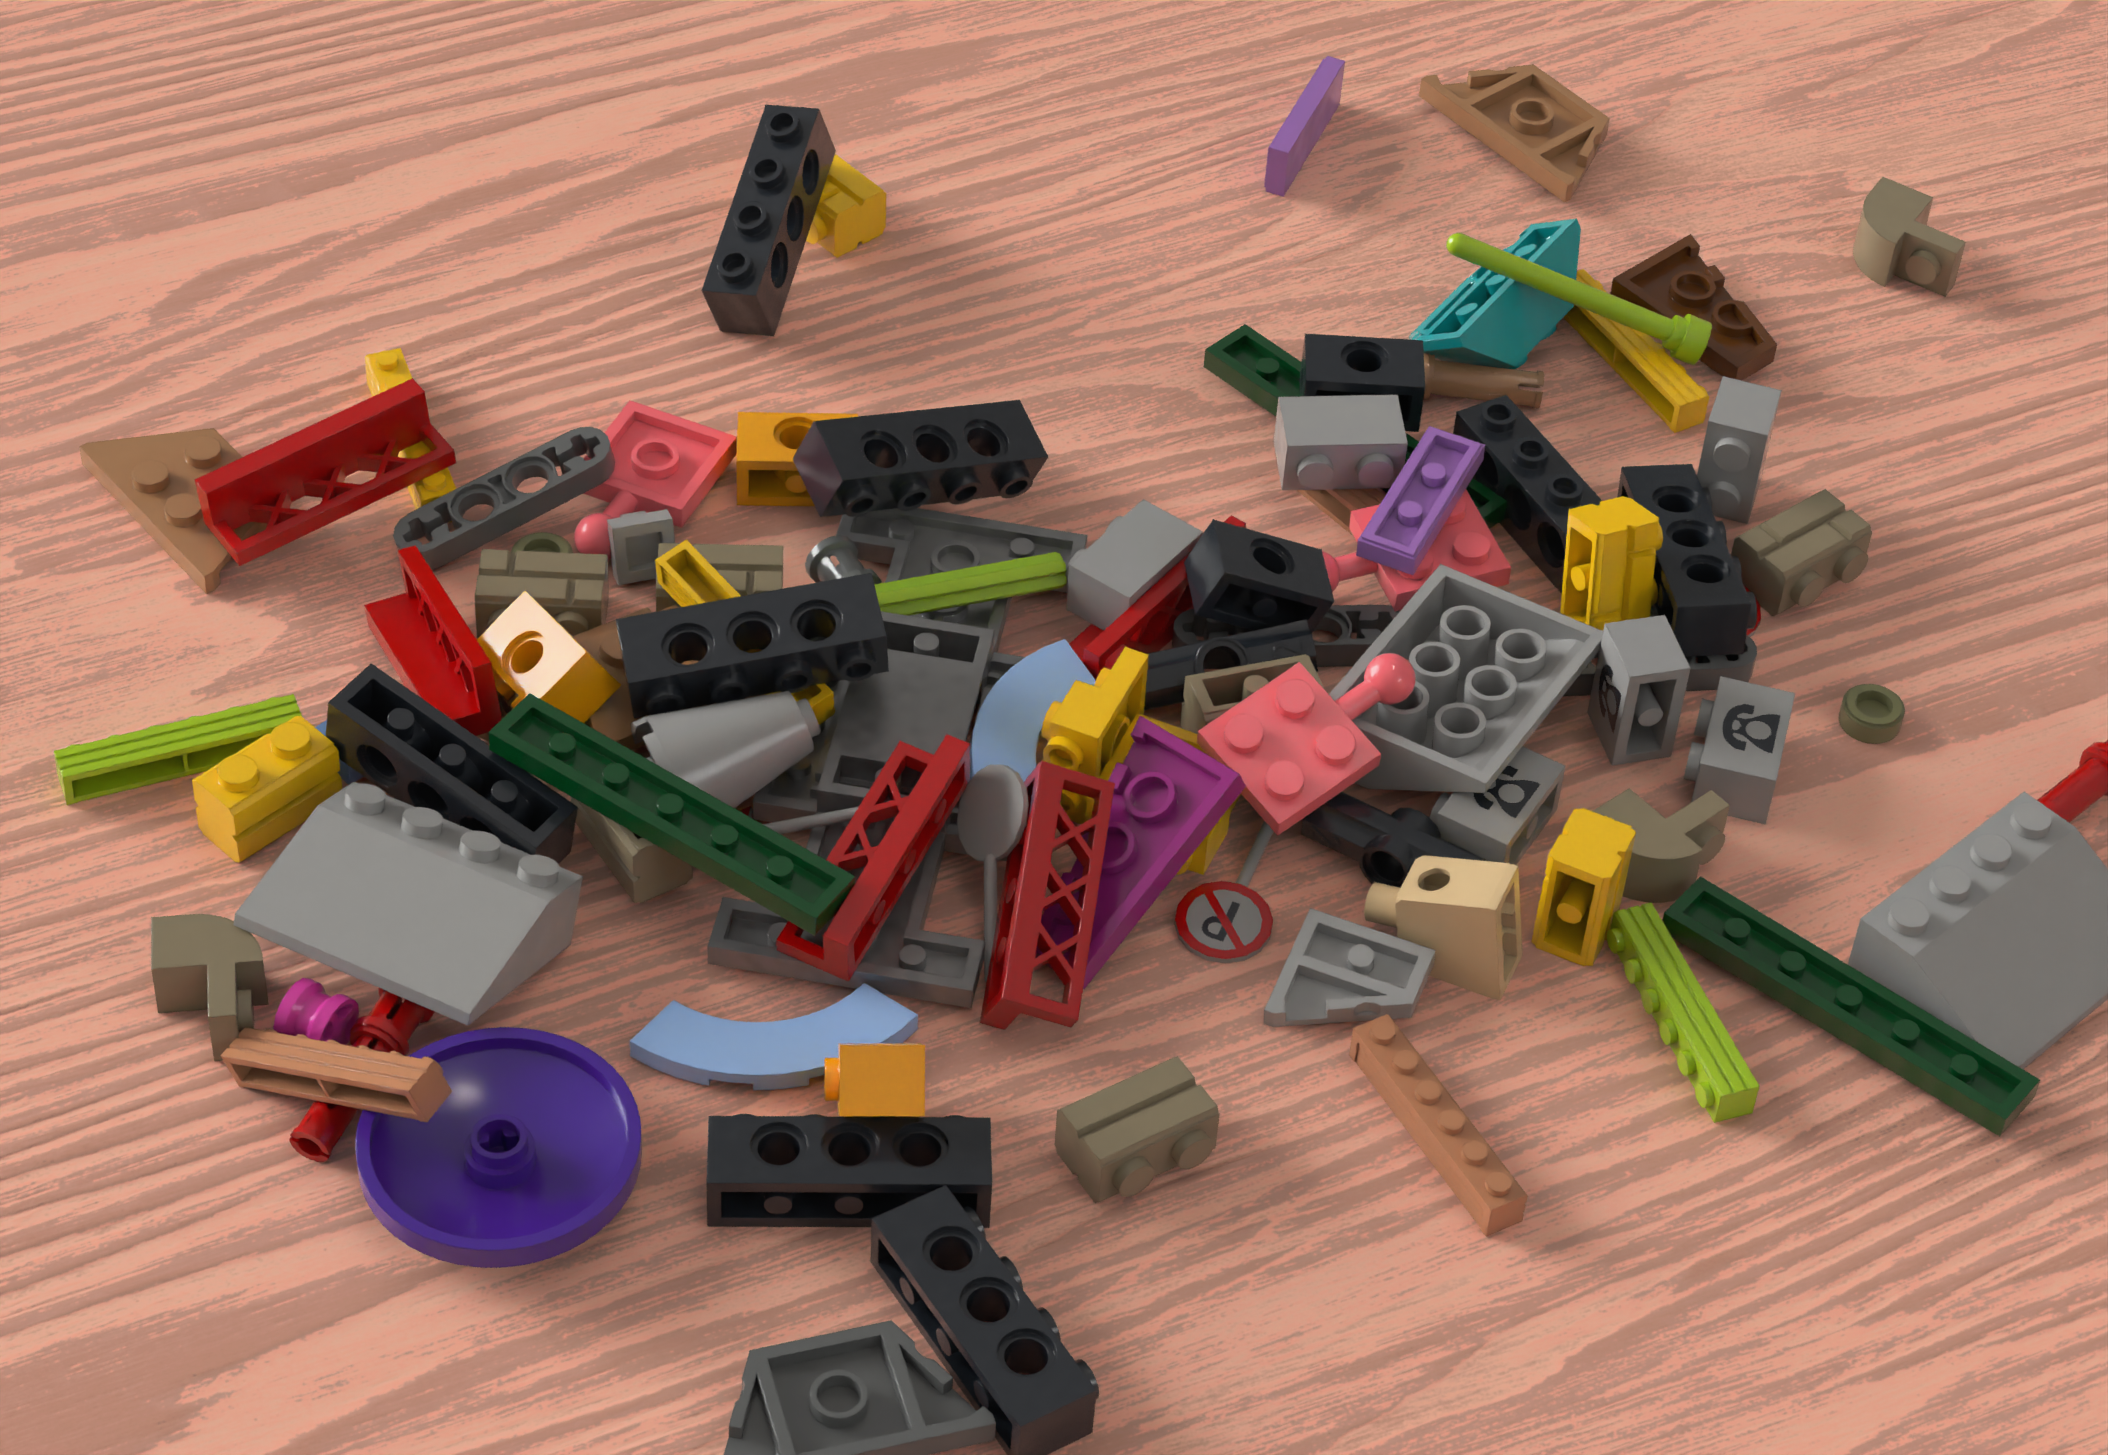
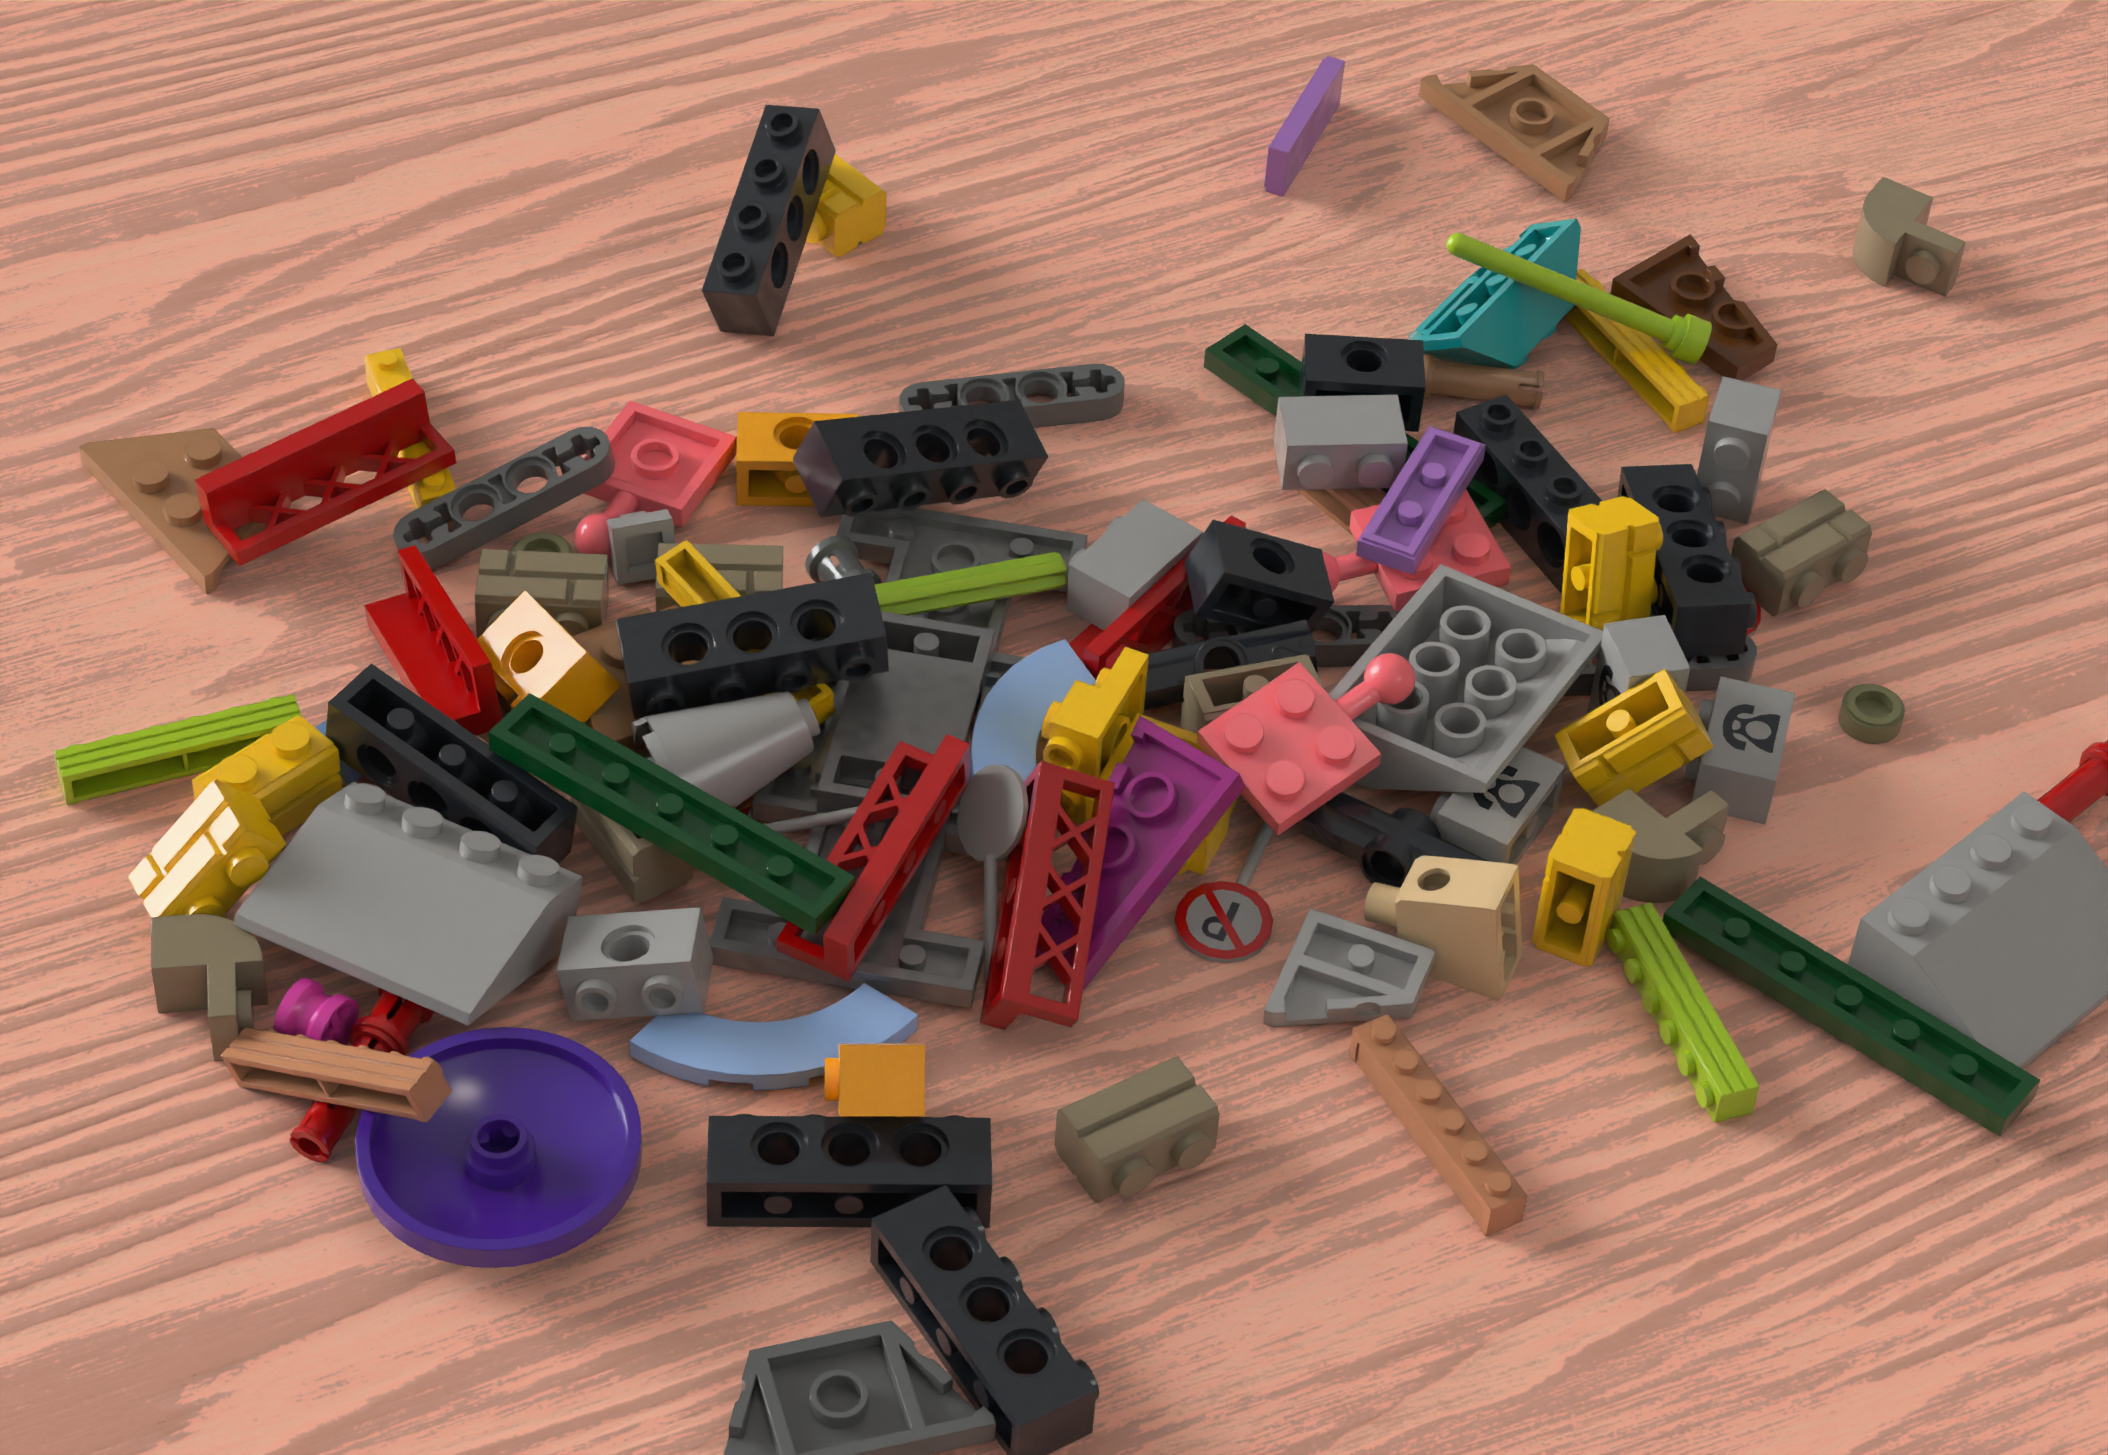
(209, 855): none -> yellow brick
(635, 964): none -> light grey brick
(1094, 391): none -> dark grey beam
(1634, 739): none -> yellow brick

